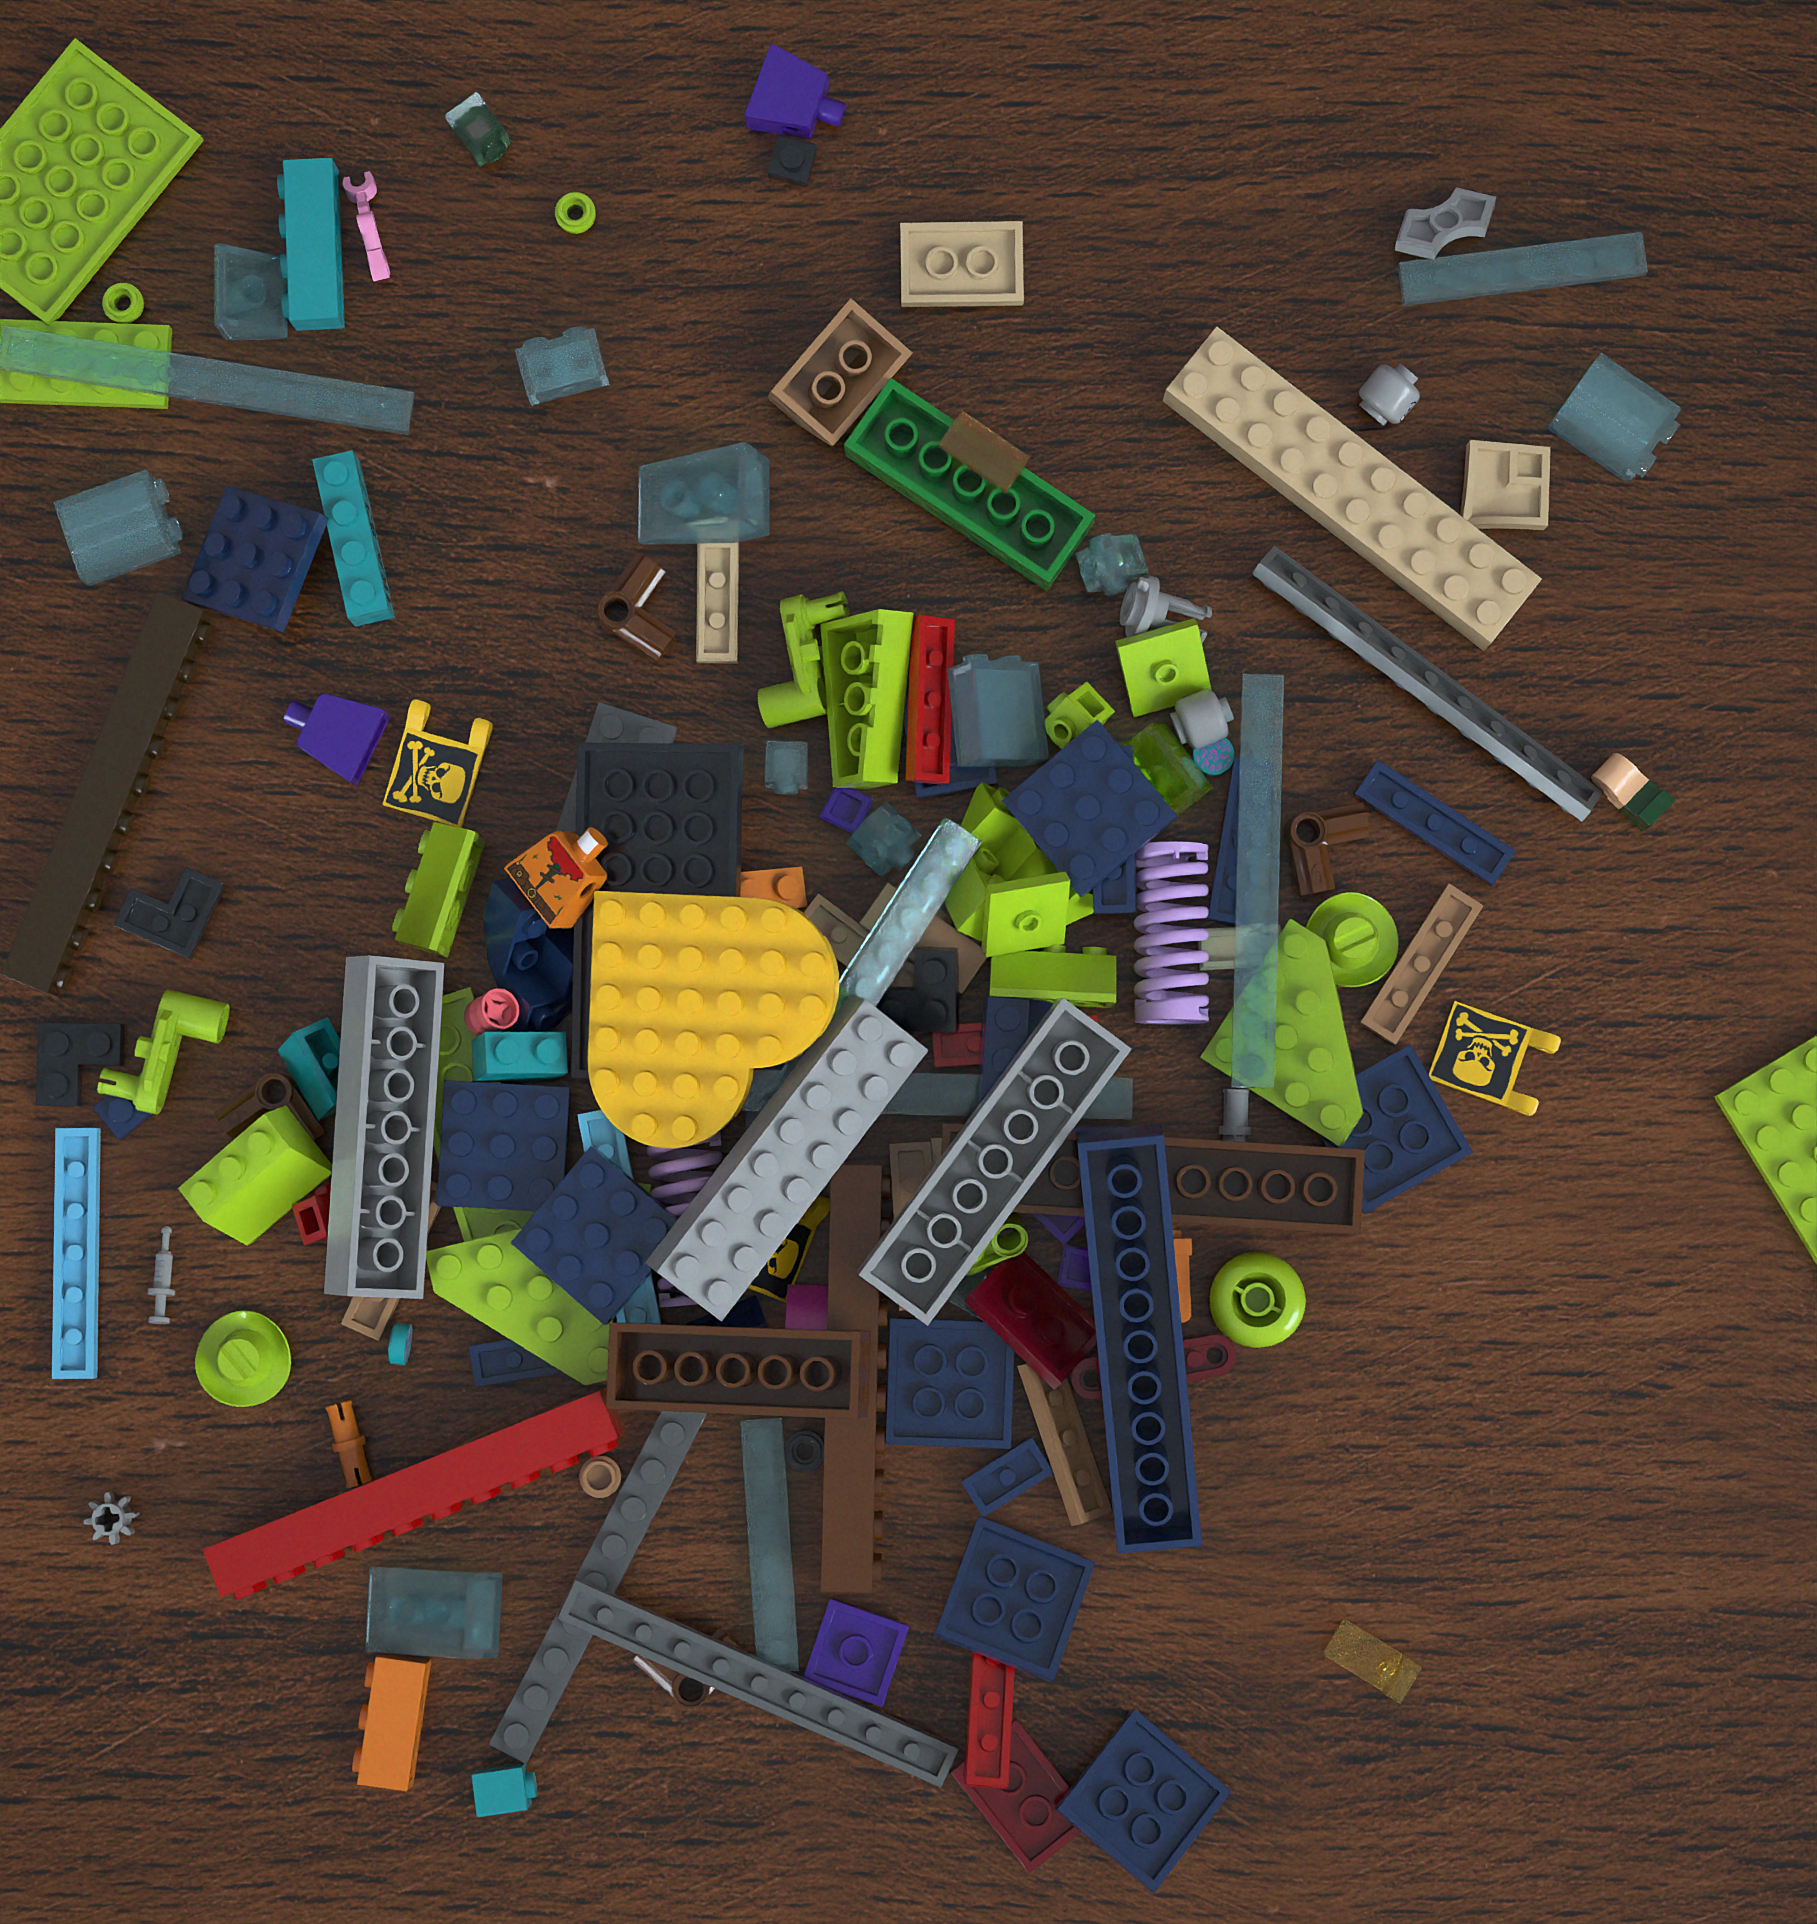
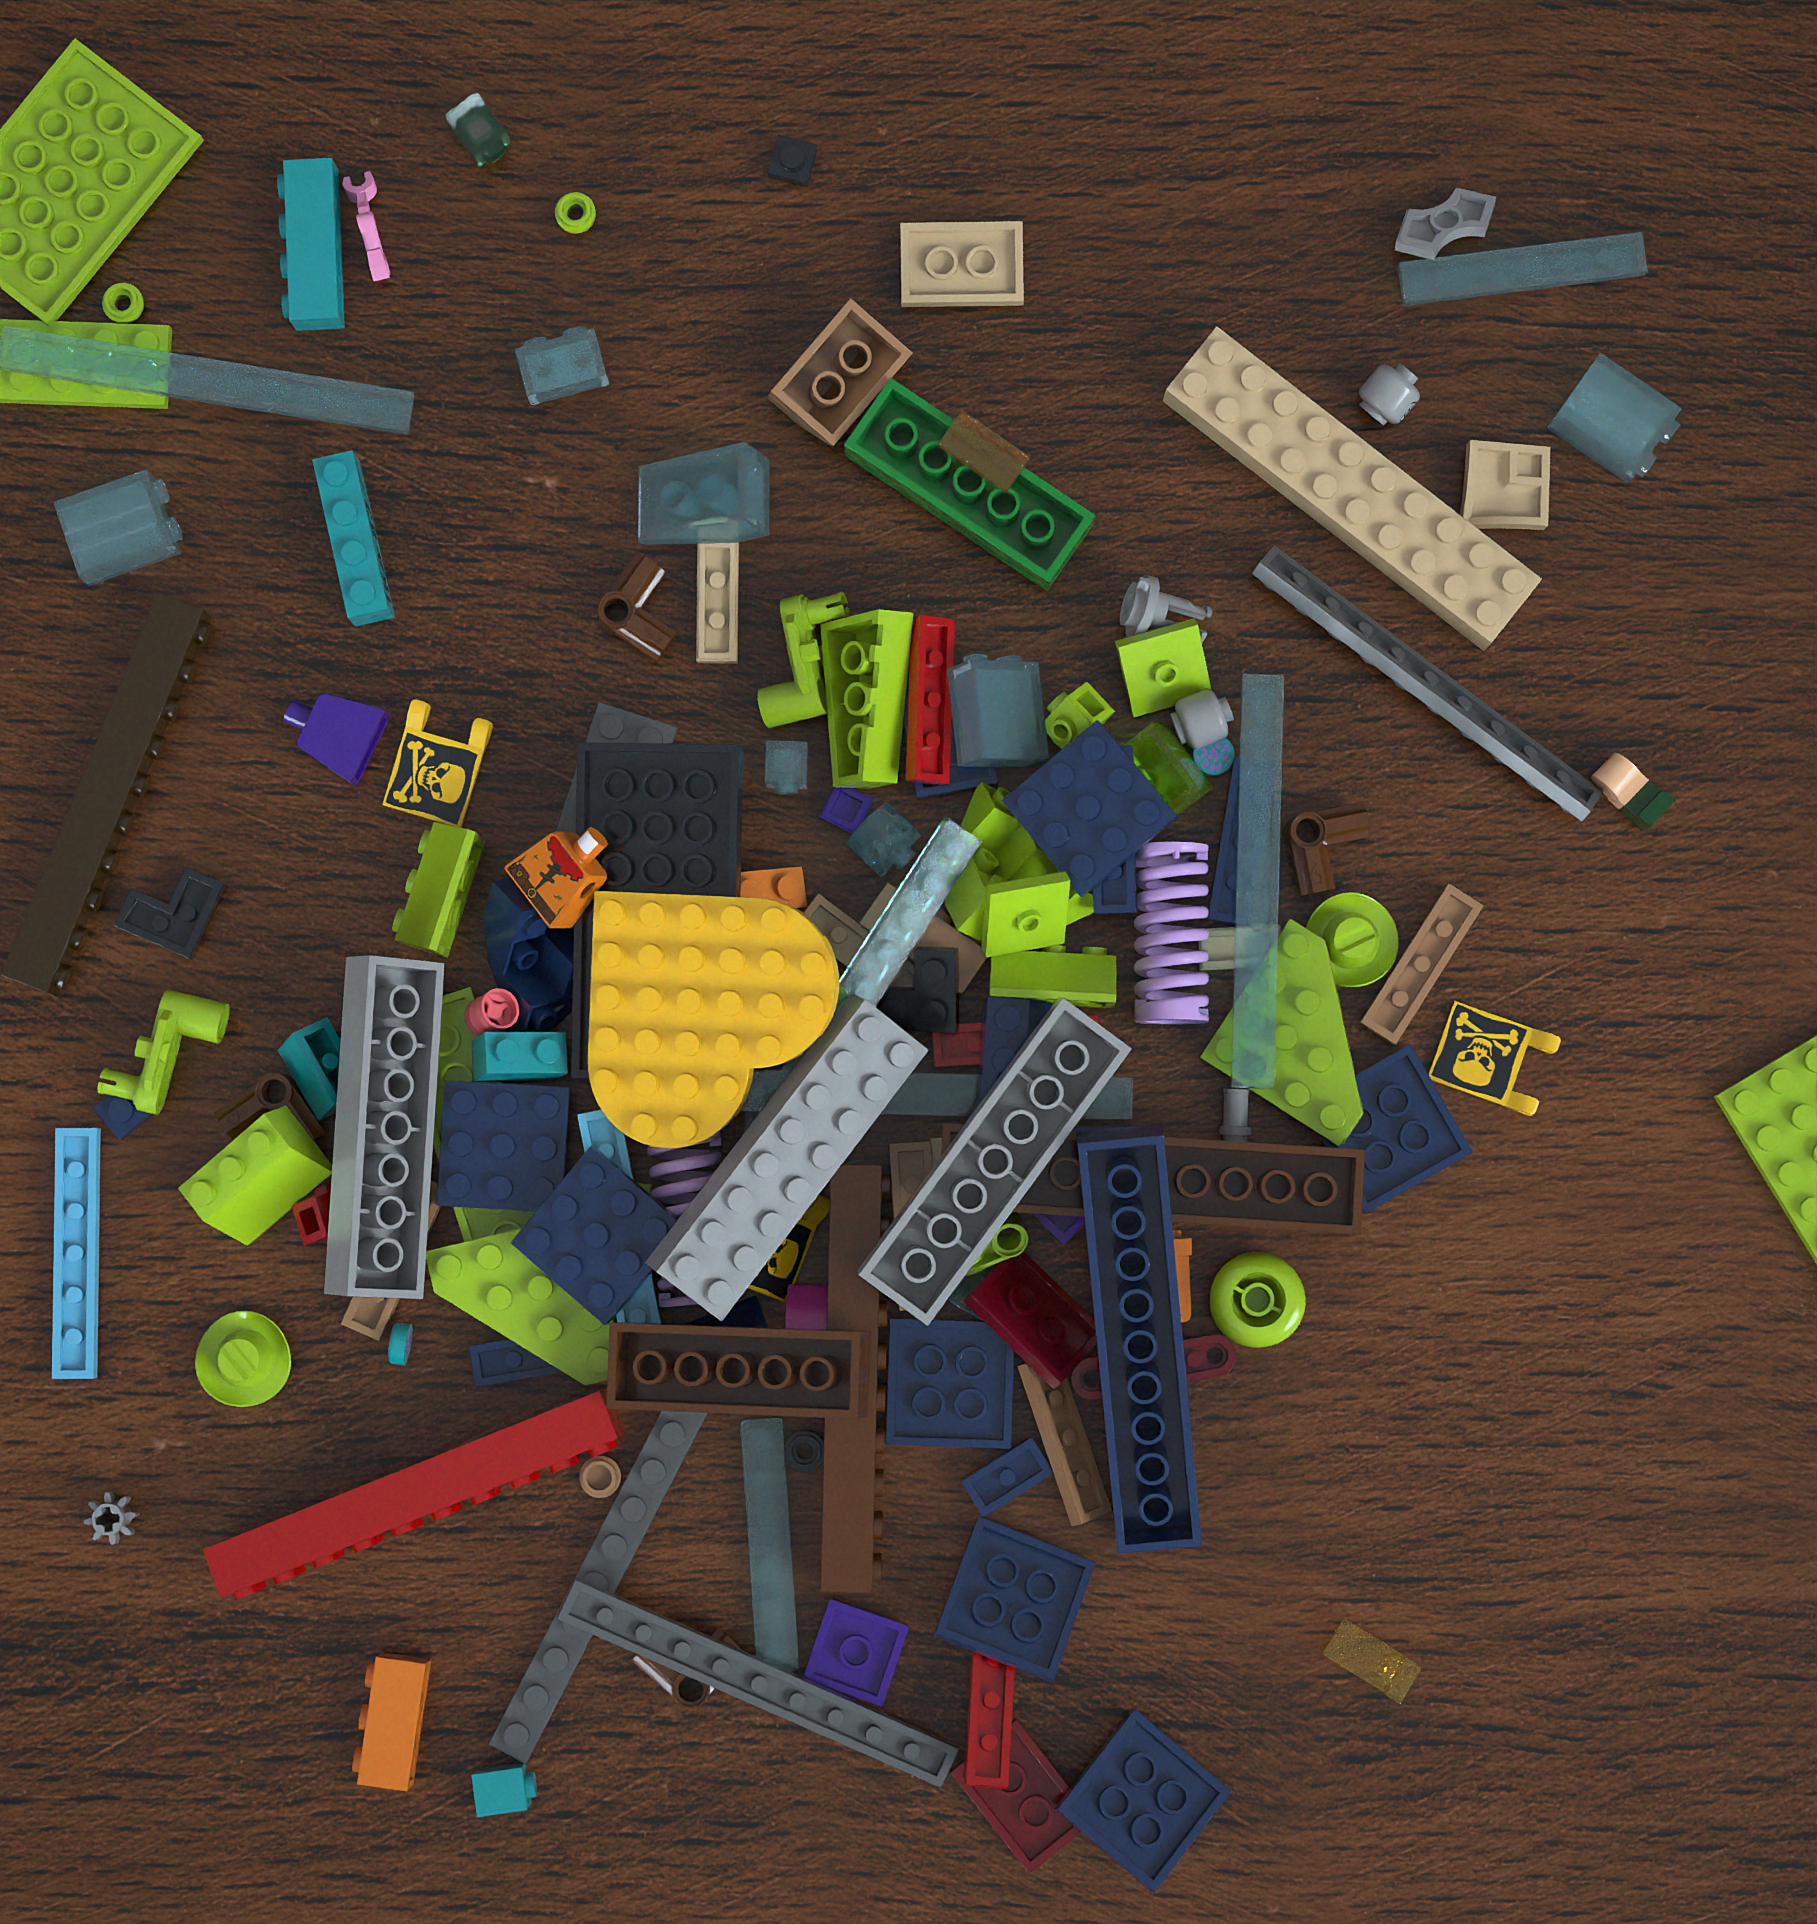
(64, 1050): black plate -> none
(162, 1279): light grey piece -> none
(248, 294): clear light blue slope -> none
(255, 558): dark blue plate -> none
(348, 1443): orange pin -> none
(434, 1612): clear light blue slope -> none
(791, 97): dark purple torso -> none
(1074, 1268): dark purple tile -> none
(1111, 563): clear light blue brick -> none
(1434, 823): dark blue plate -> none

